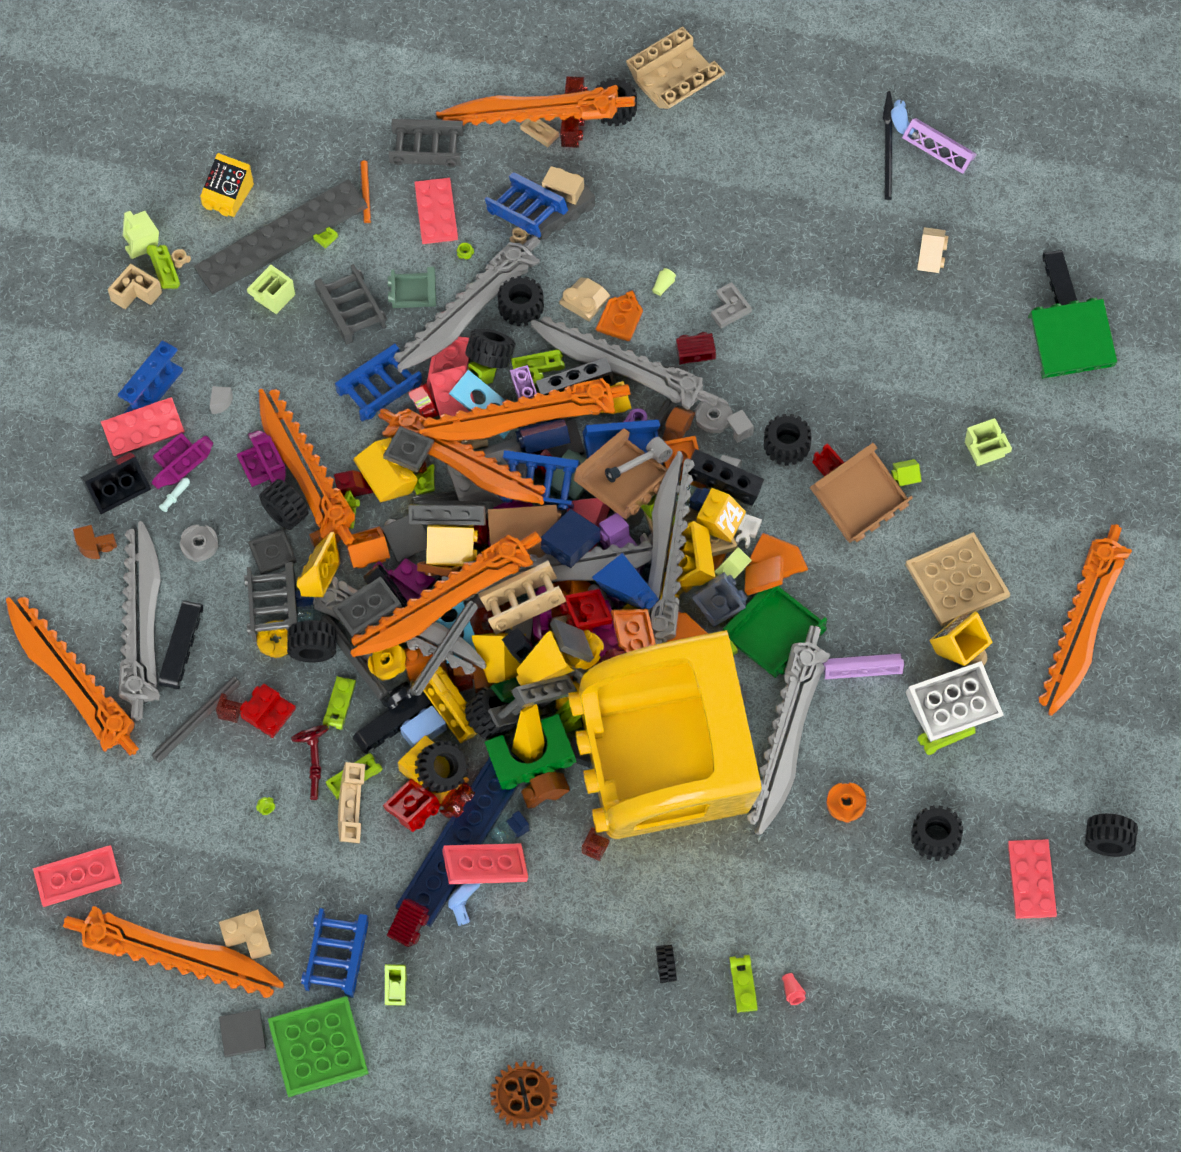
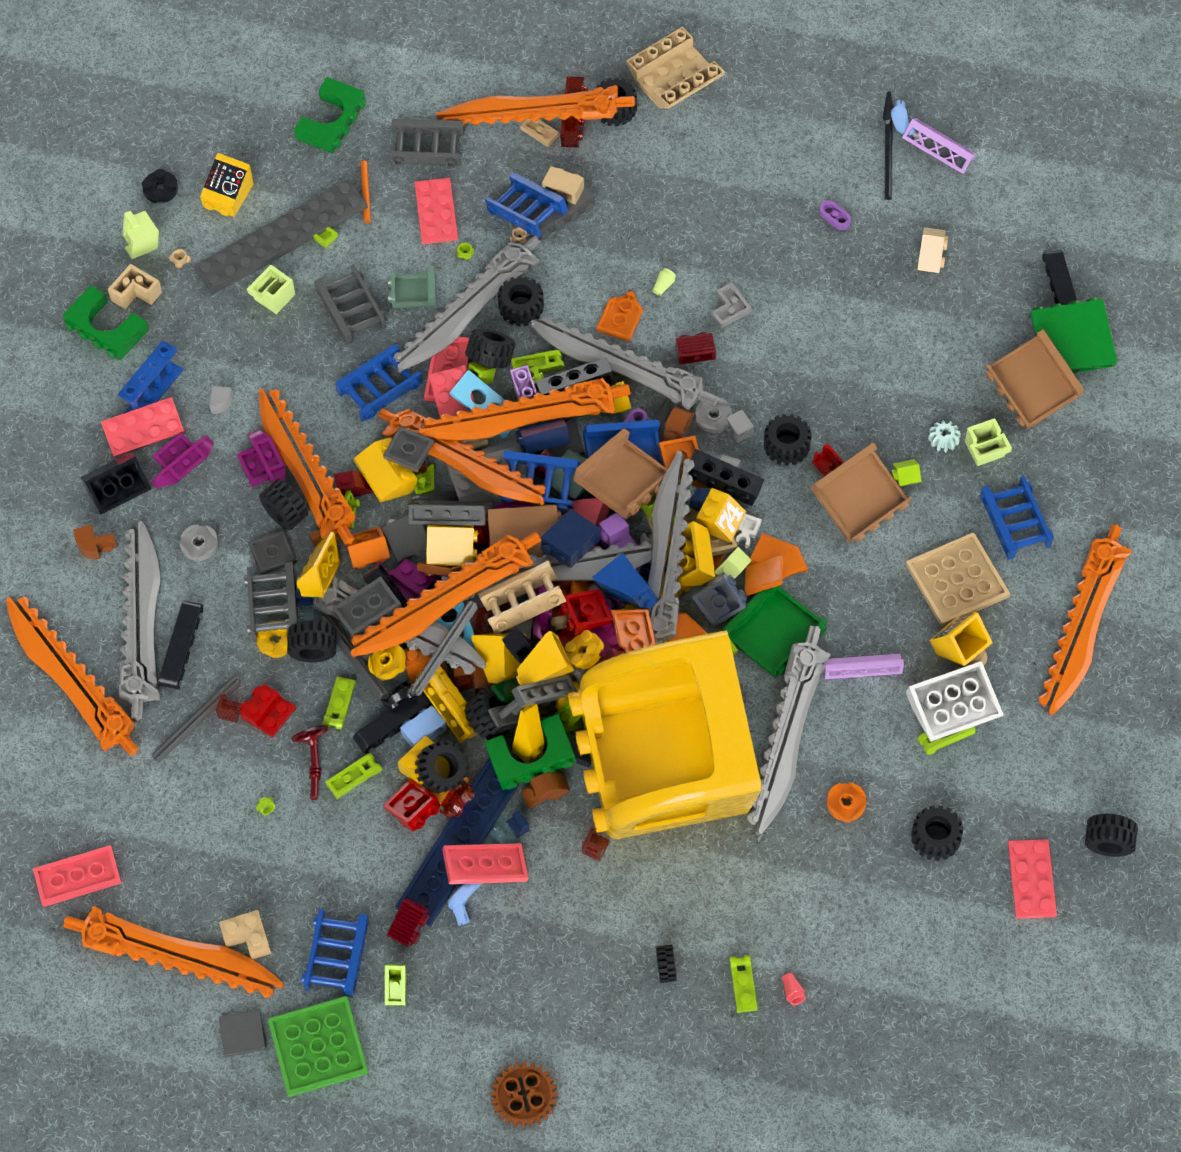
(114, 342): none -> green arch
(160, 177): none -> black plate
(163, 266): lime plate -> none
(172, 498): light aqua piece -> none
(330, 135): none -> green arch
(349, 802): tan slope -> none
(424, 401): red leg -> none
(571, 640): dark grey tile -> none
(584, 298): tan slope -> none
(656, 449): light grey piece -> none
(837, 214): none -> medium lavender plate
(938, 439): none -> light aqua gear
(1004, 530): none -> blue fence
(1034, 380): none -> medium nougat panel

